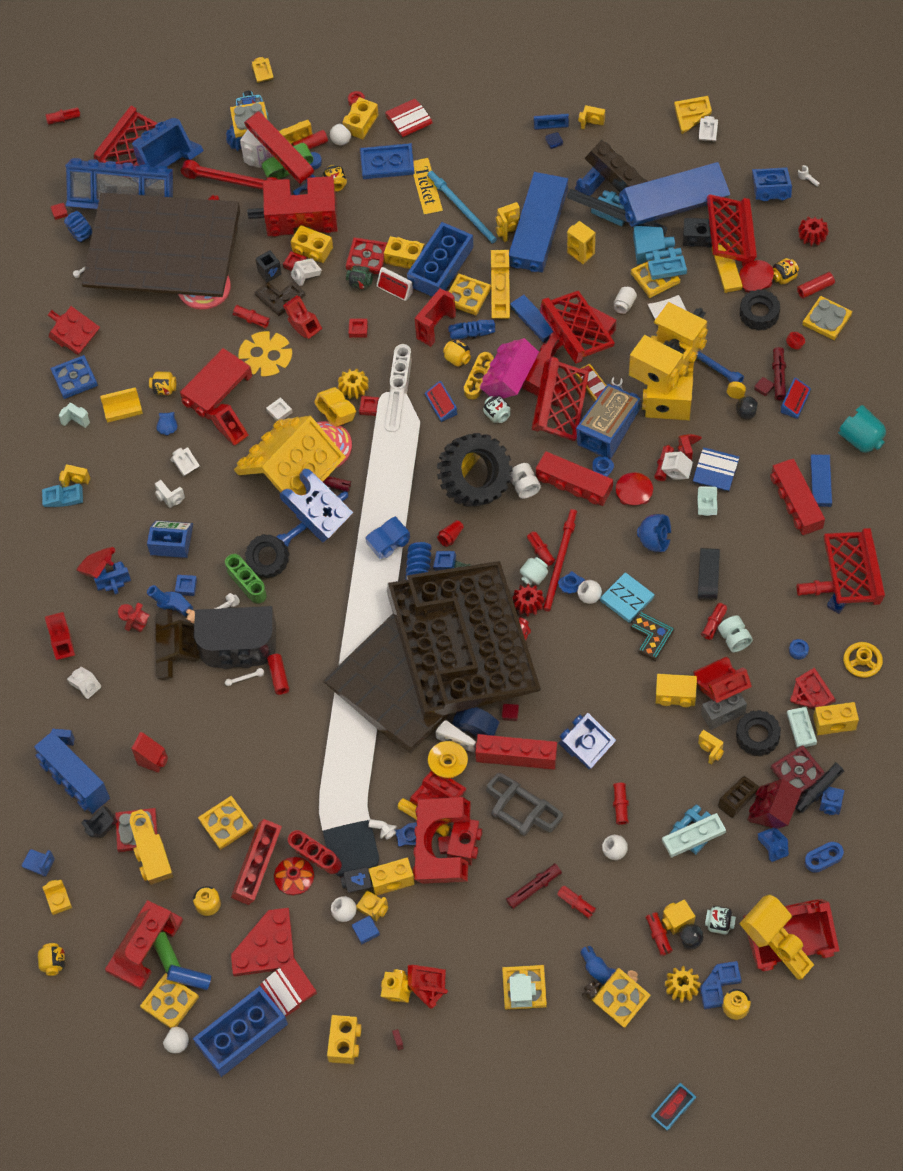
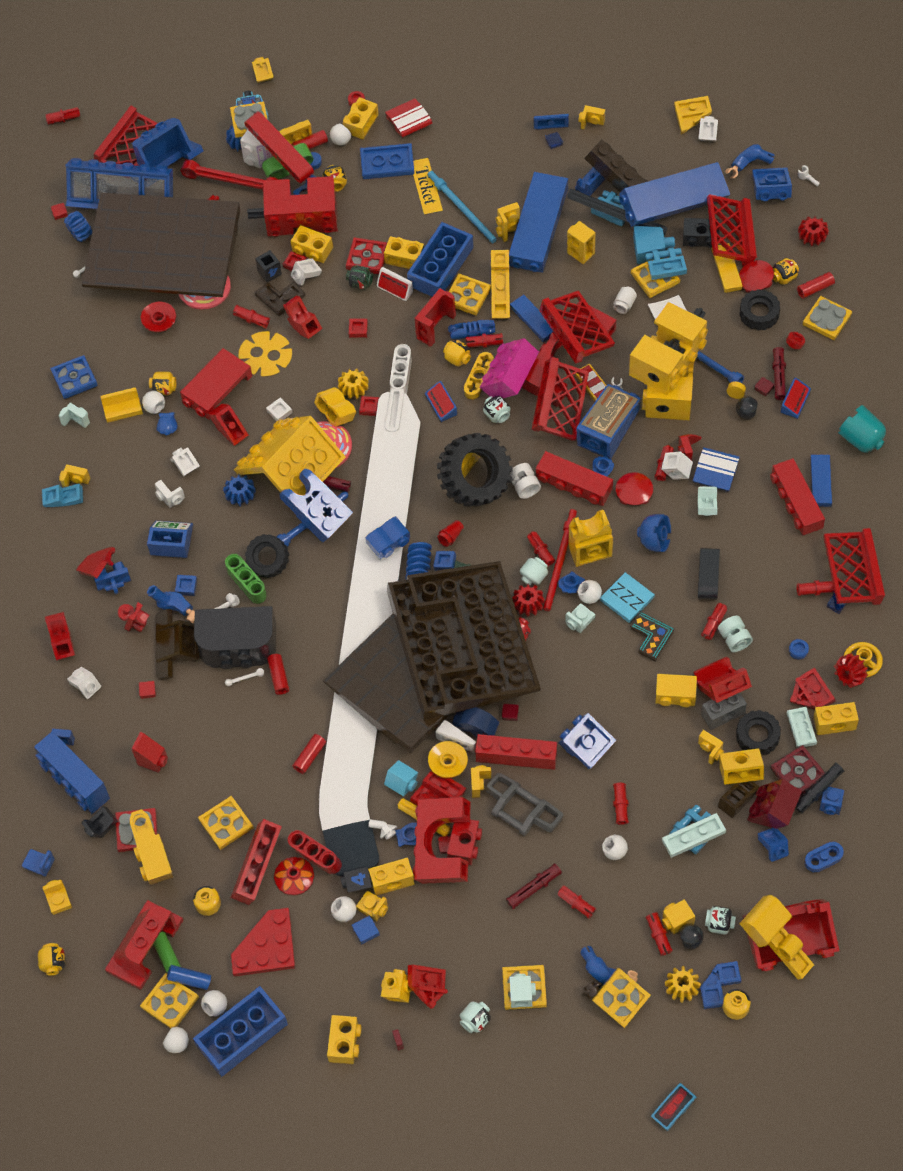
(72, 330): red plate -> none
(147, 689): none -> red piece
(153, 402): none -> white piece
(157, 311): none -> red dish
(214, 1003): none -> white piece
(239, 490): none -> blue gear
(288, 987): red slope -> none
(309, 753): none -> red piece
(401, 778): none -> medium azure brick
(475, 1017): none -> light aqua head
(478, 775): none -> yellow bracket
(484, 340): none -> red pin
(579, 618): none -> light aqua bracket
(590, 539): none -> yellow brick
(741, 766): none -> yellow brick
(750, 154): none -> blue arm
(851, 670): none -> red gear

